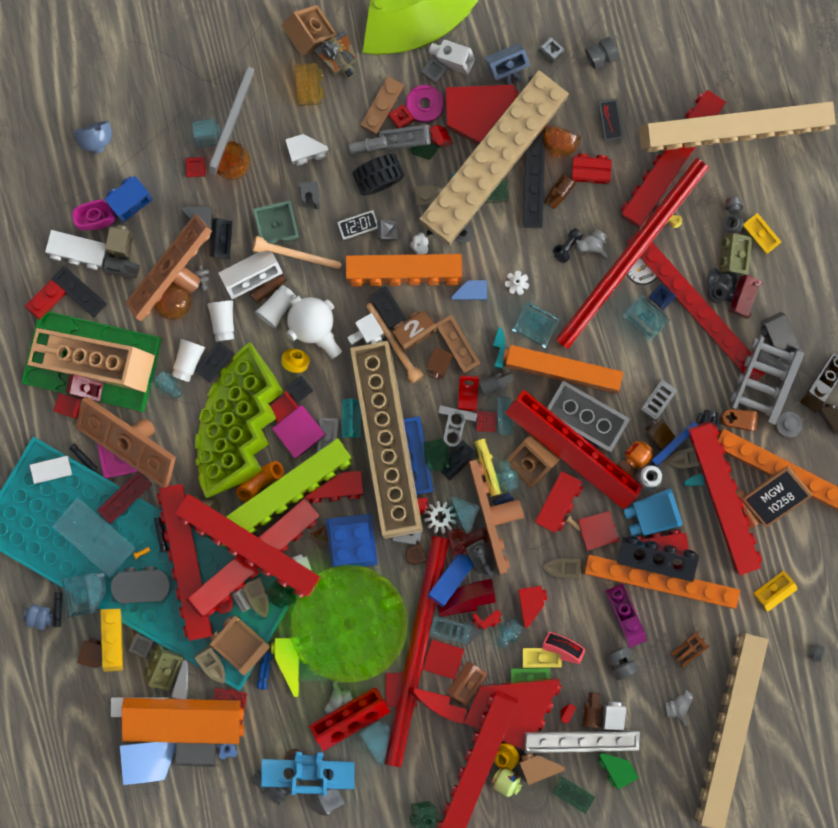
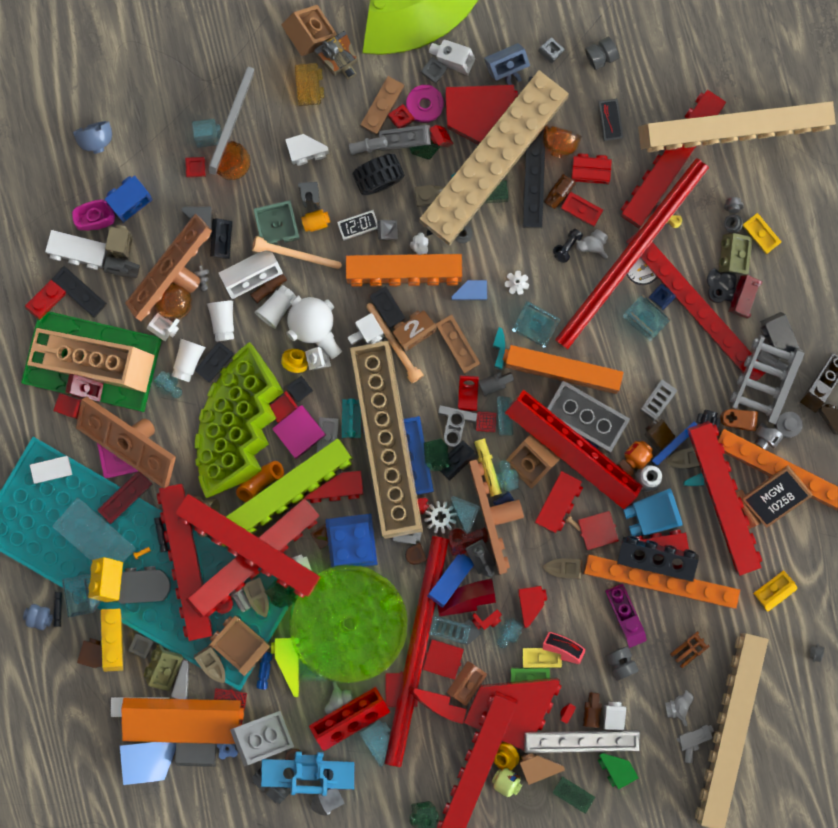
(83, 458): black wheel -> none
(105, 579): none -> yellow brick
(163, 327): none -> white bracket
(262, 738): none -> light grey plate
(315, 220): none -> light orange brick
(317, 358): none -> white bracket
(439, 363): reddish brown piece -> none
(582, 209): none -> red plate
(690, 740): none -> light grey piece
(766, 437): none -> flat silver piece

